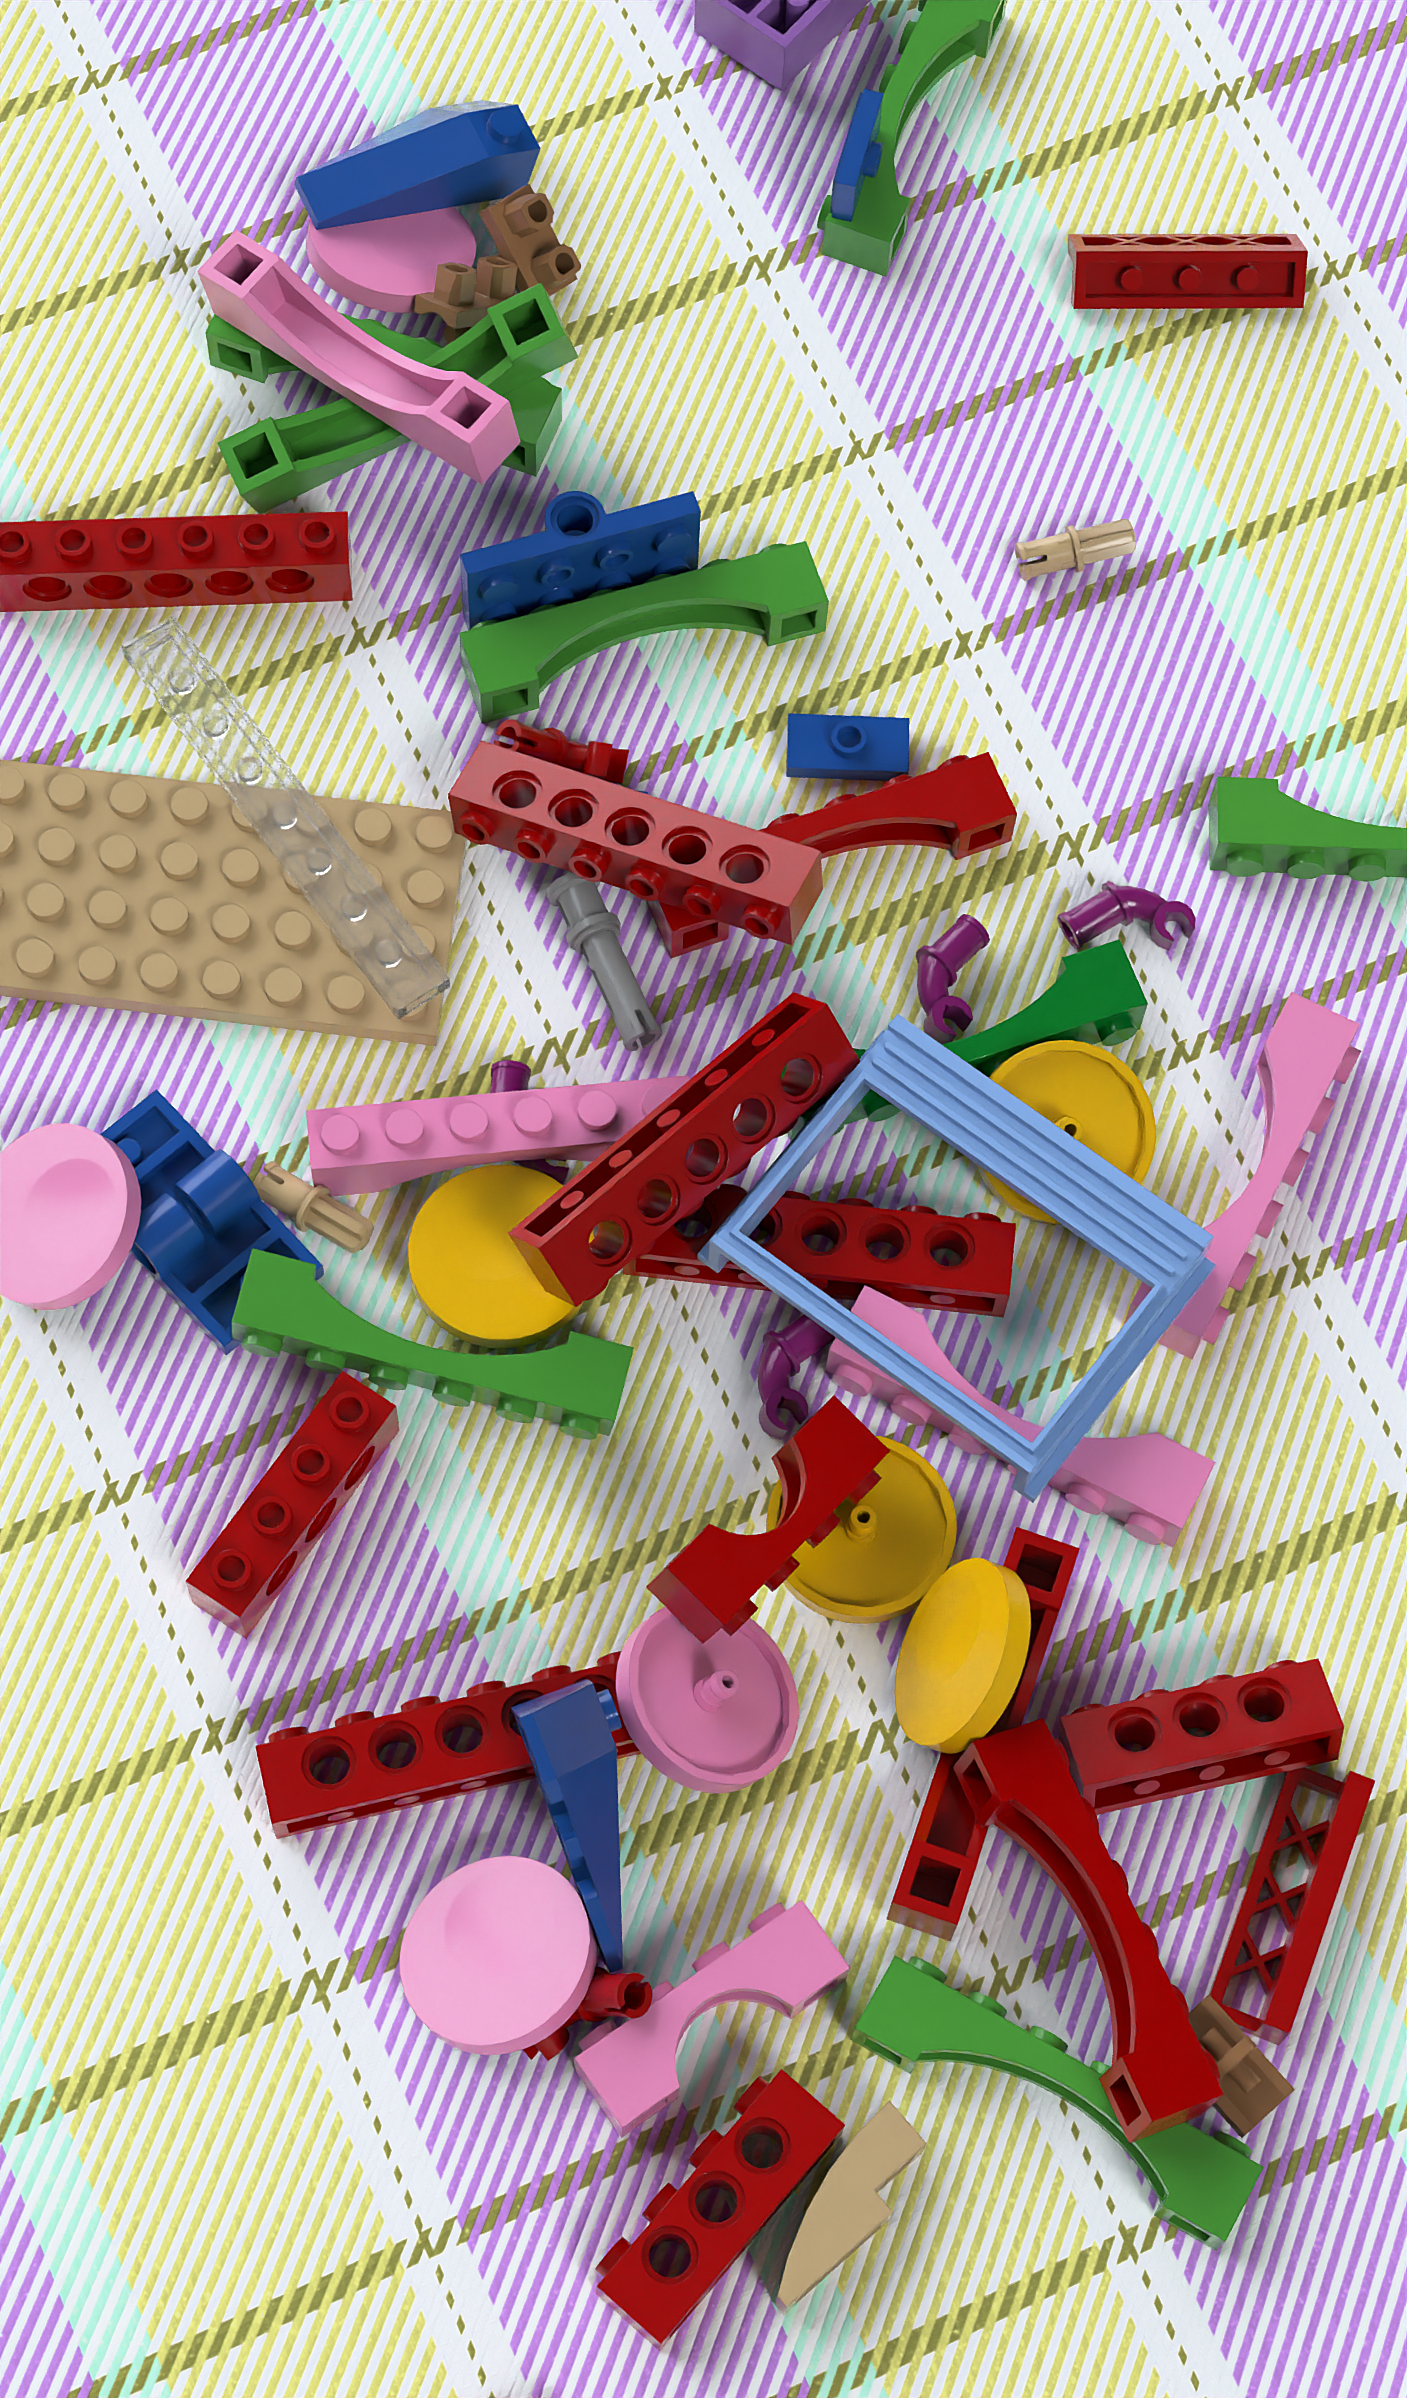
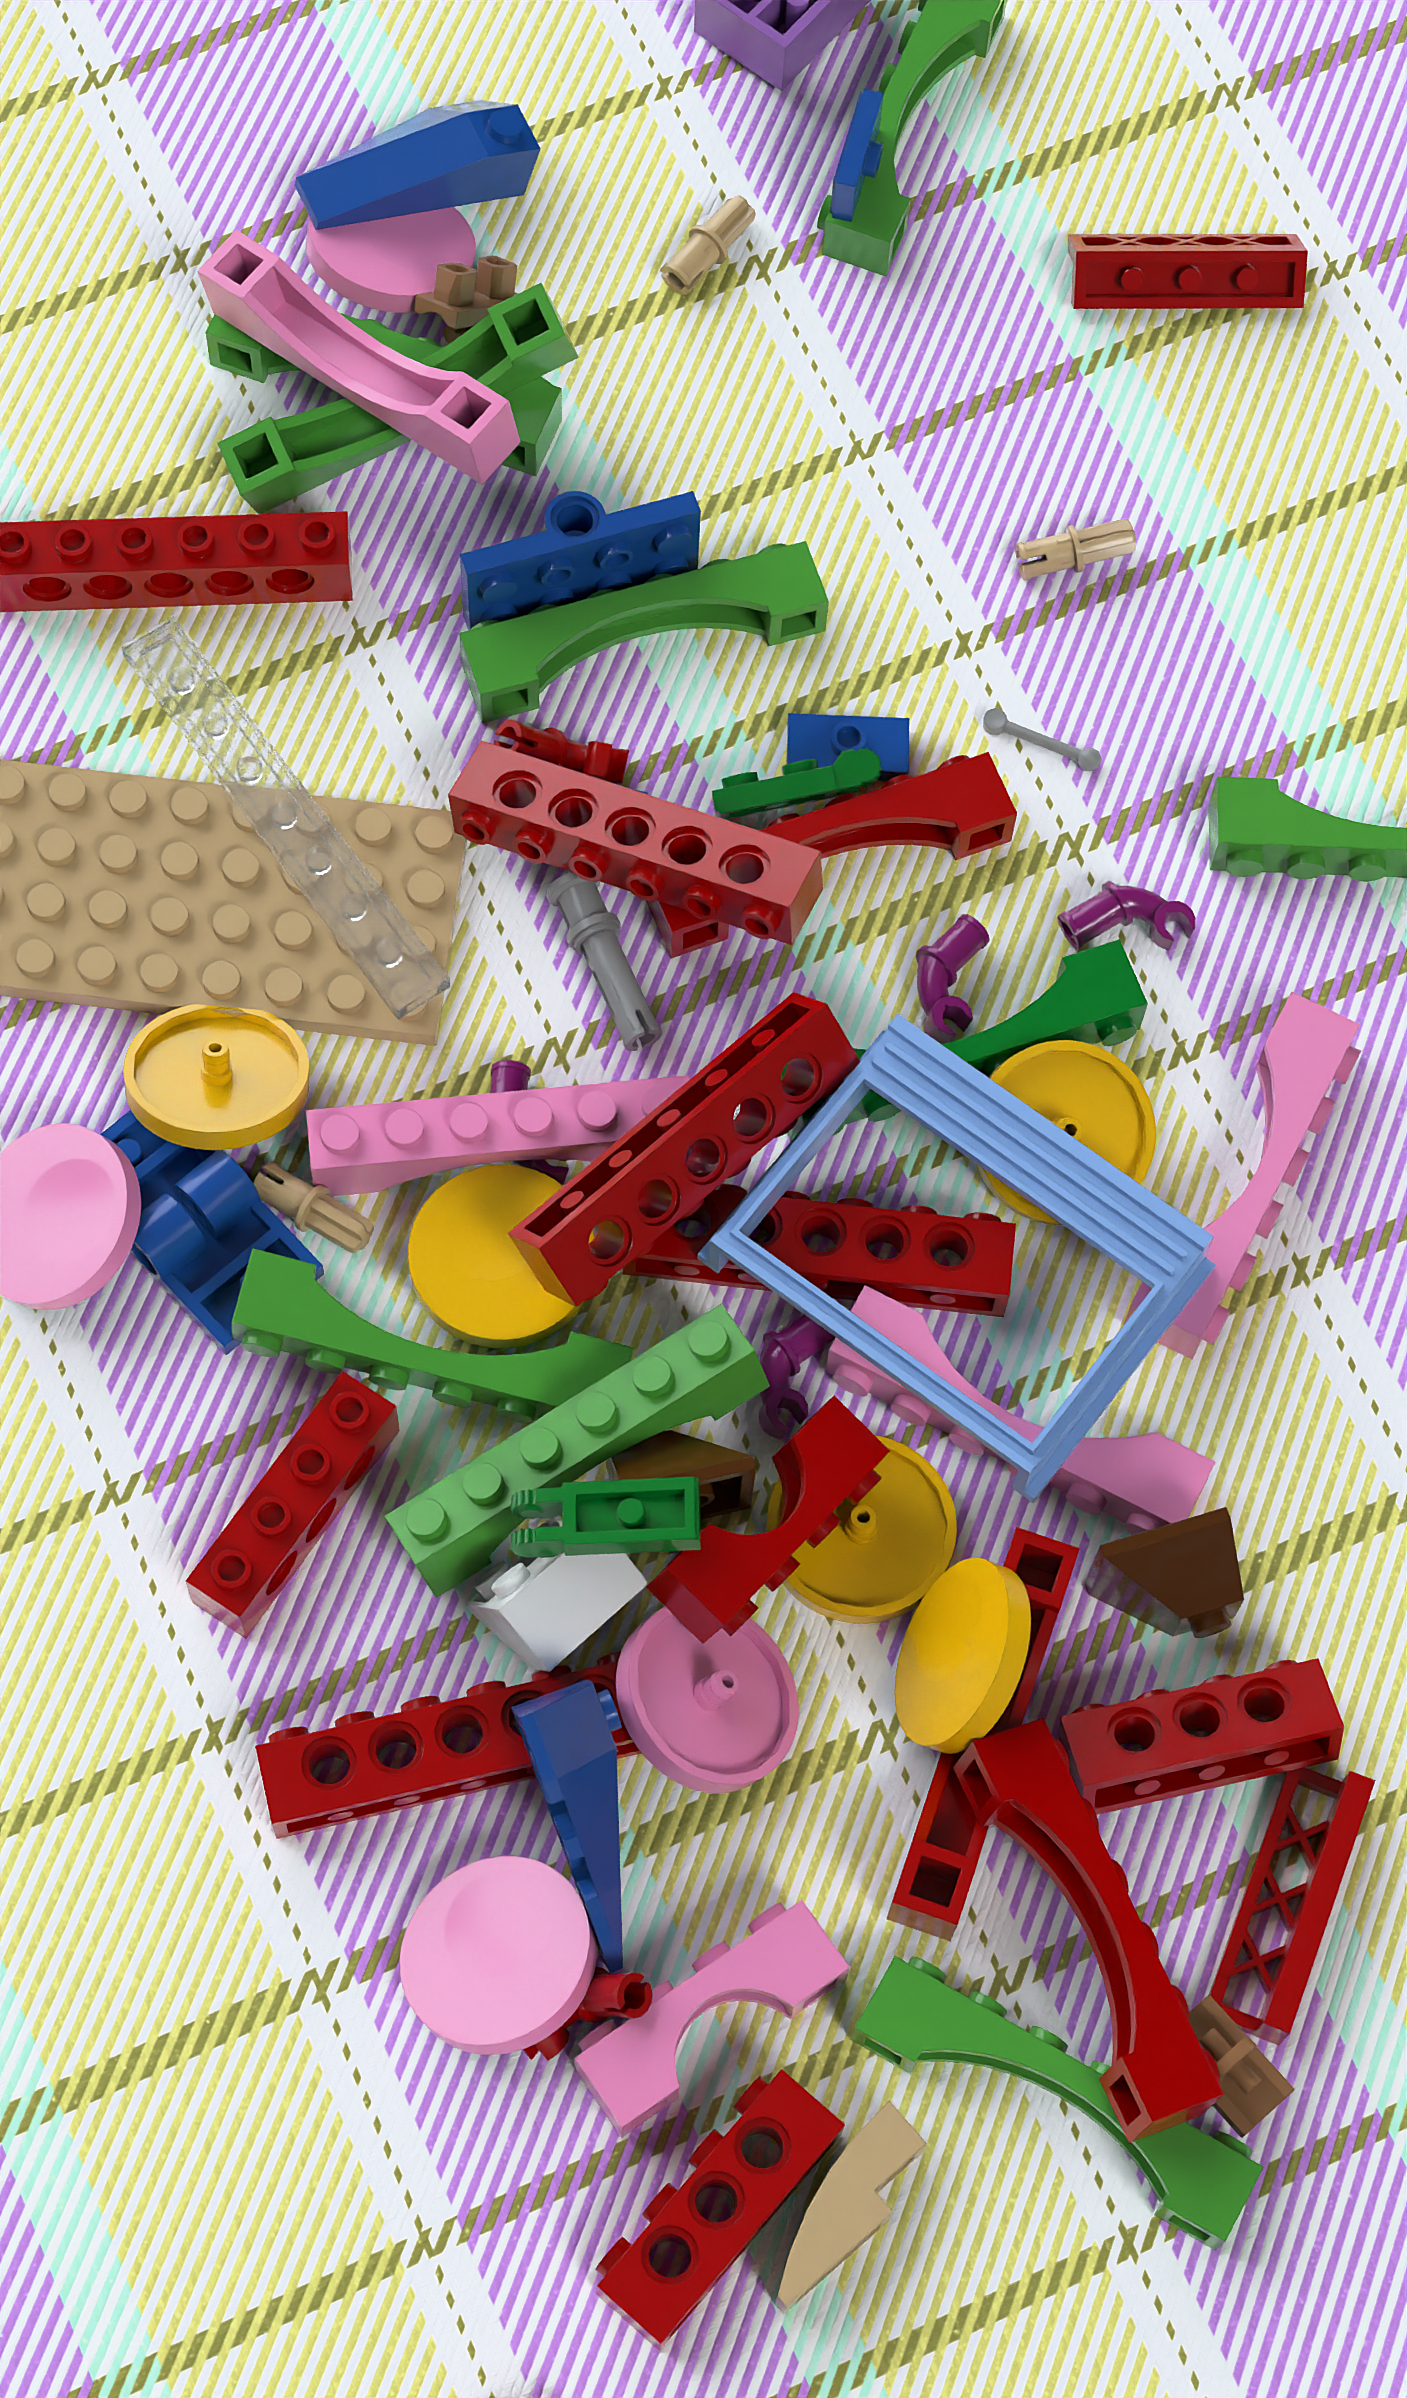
(216, 1076): none -> yellow piece
(526, 238): medium nougat hips -> none
(553, 1602): none -> white slope
(610, 1517): none -> green hinge
(681, 1379): none -> bright green arch
(707, 245): none -> tan axle
(723, 1473): none -> reddish brown slope
(800, 784): none -> green hinge
(996, 722): none -> light grey hinge
(1173, 1575): none -> reddish brown slope

